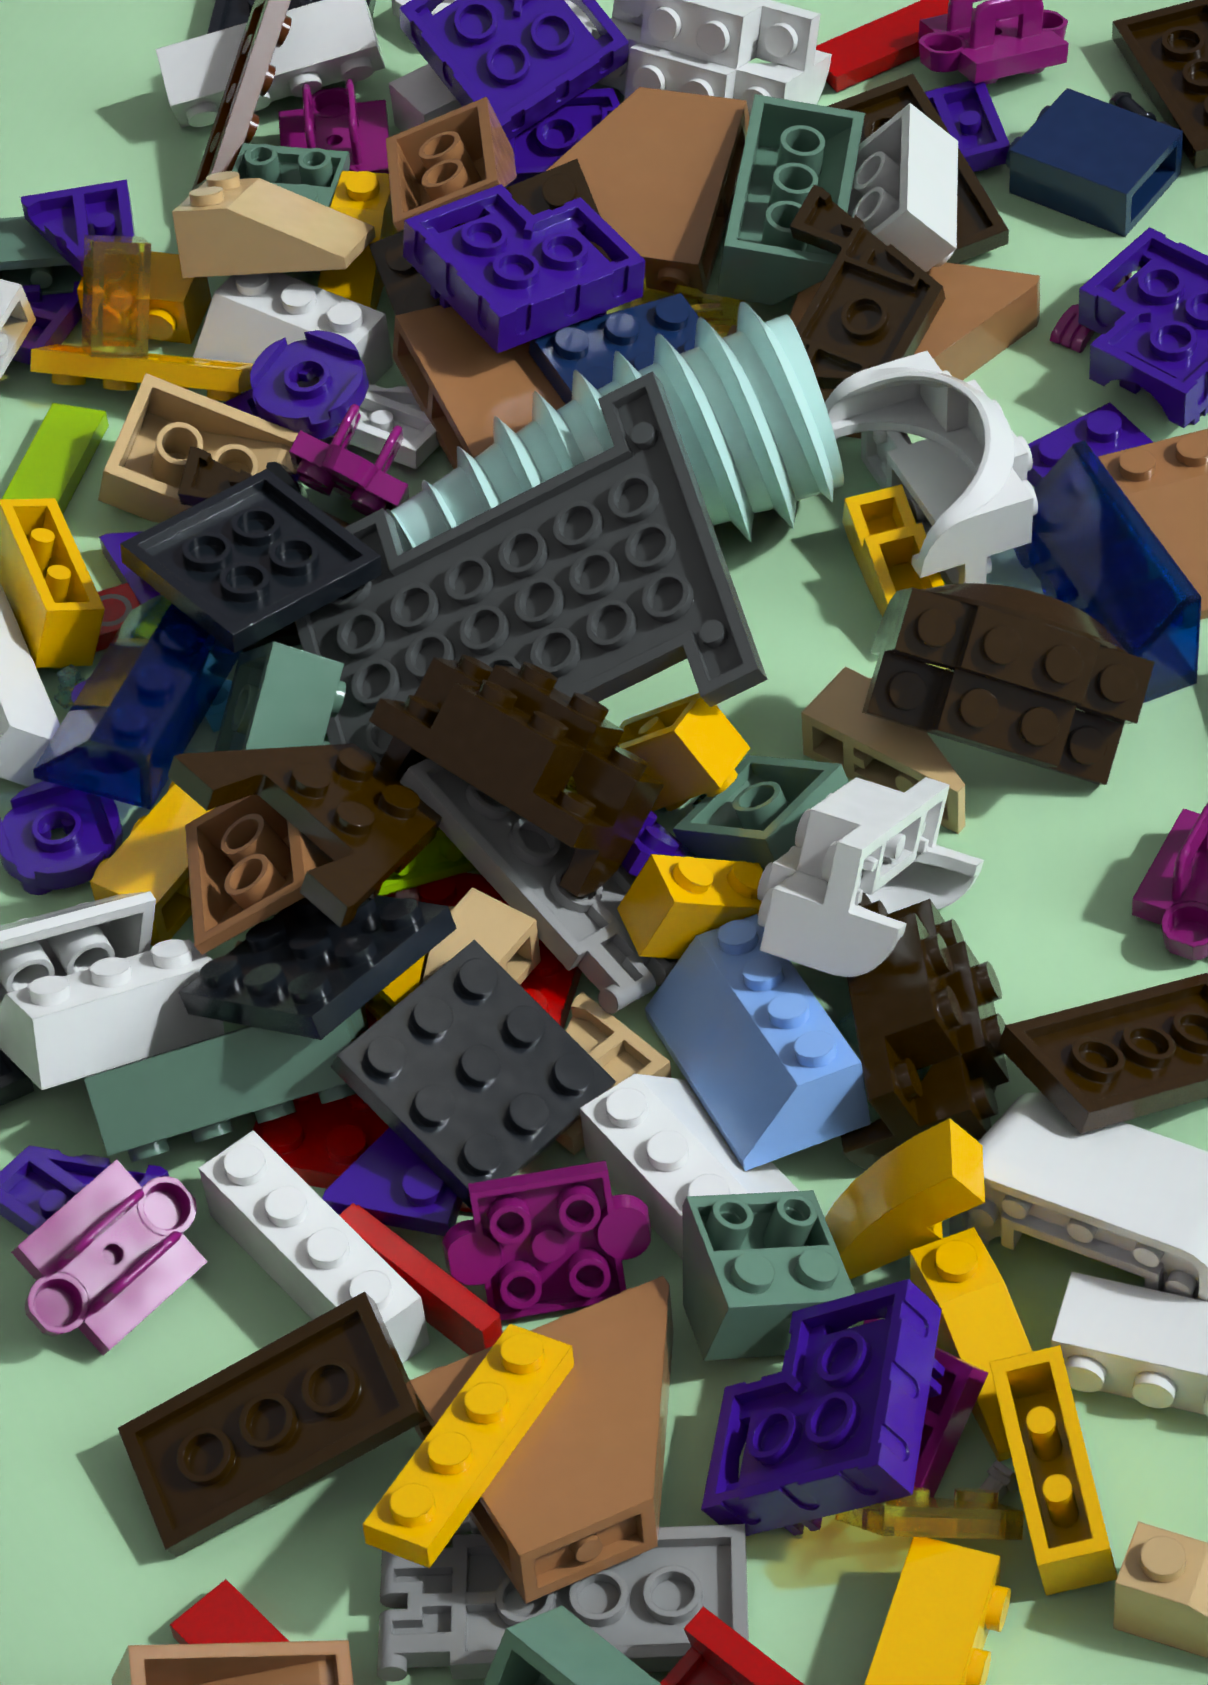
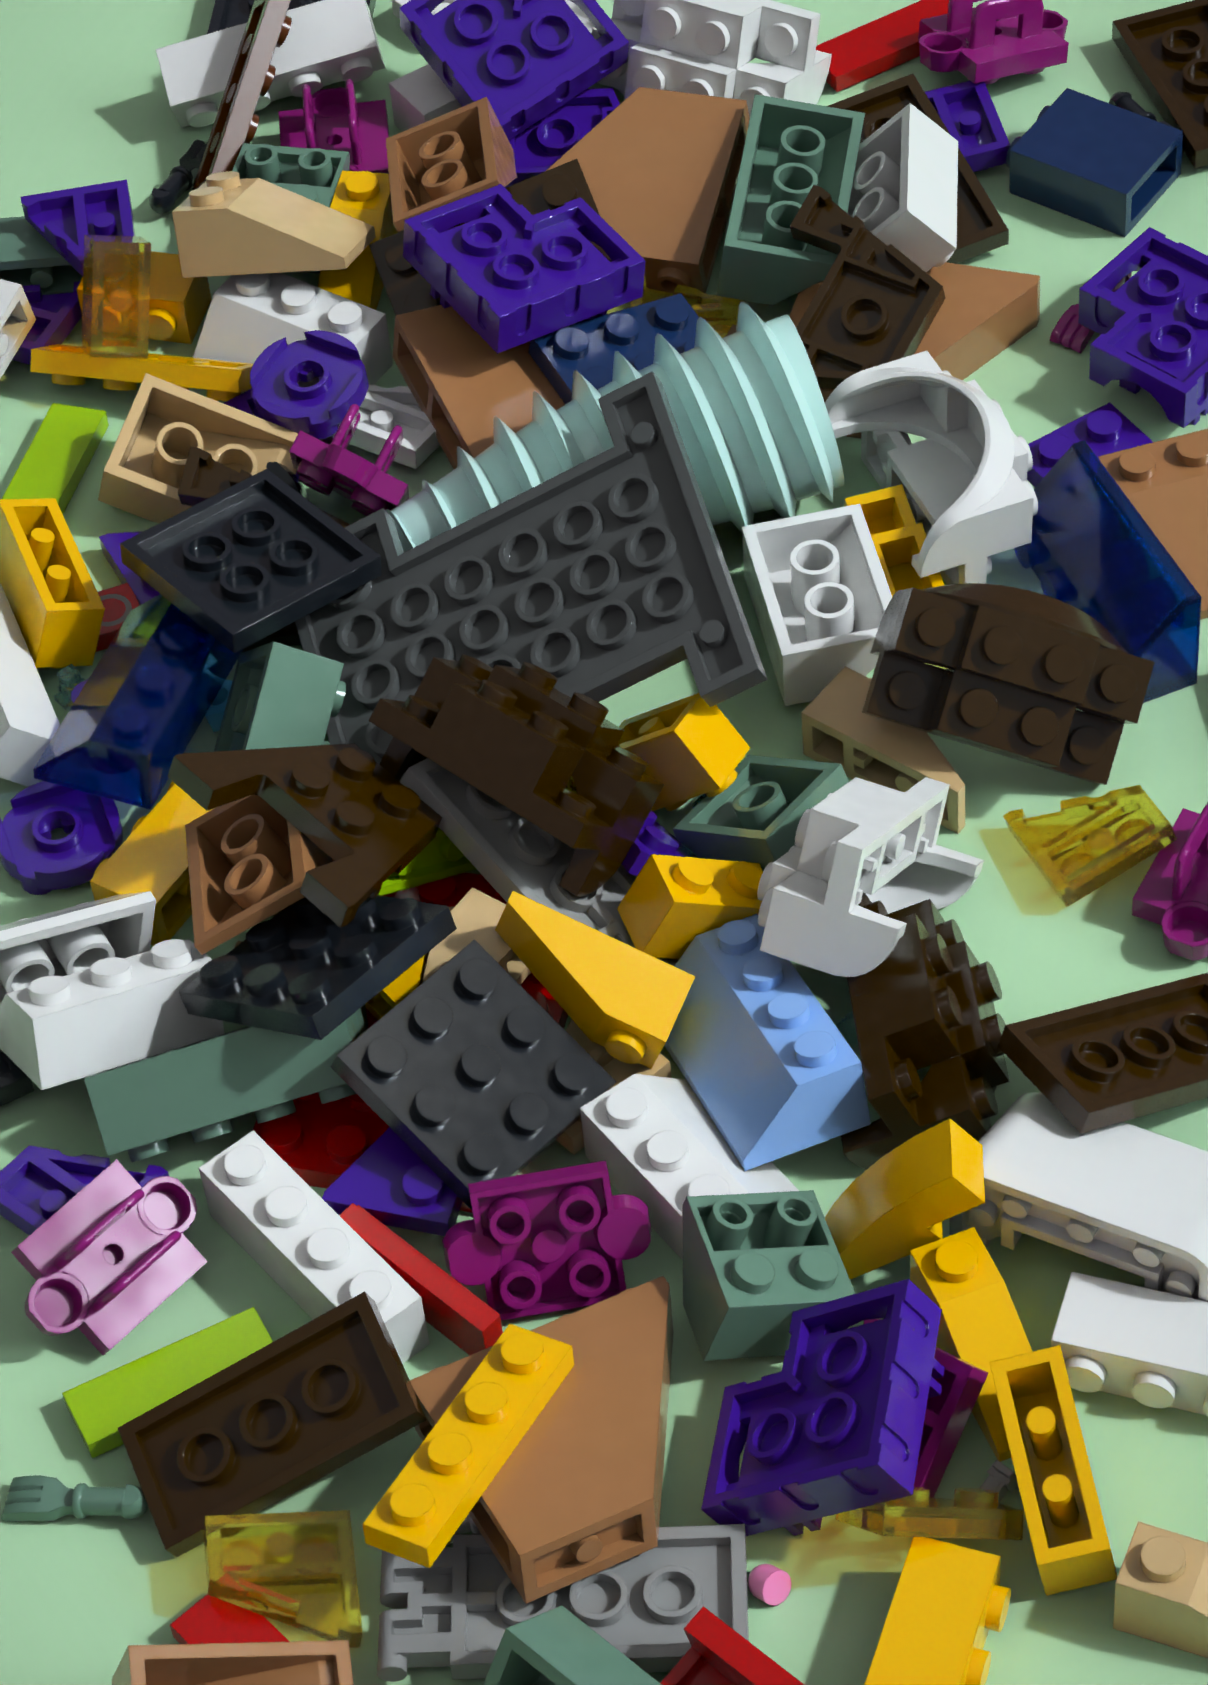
(48, 1499): none -> sand green piece
(141, 1385): none -> lime tile
(180, 179): none -> black piece
(288, 1569): none -> clear yellow wing
(601, 983): none -> yellow slope
(769, 1584): none -> bright pink piece
(815, 596): none -> white slope
(1091, 839): none -> clear yellow wing

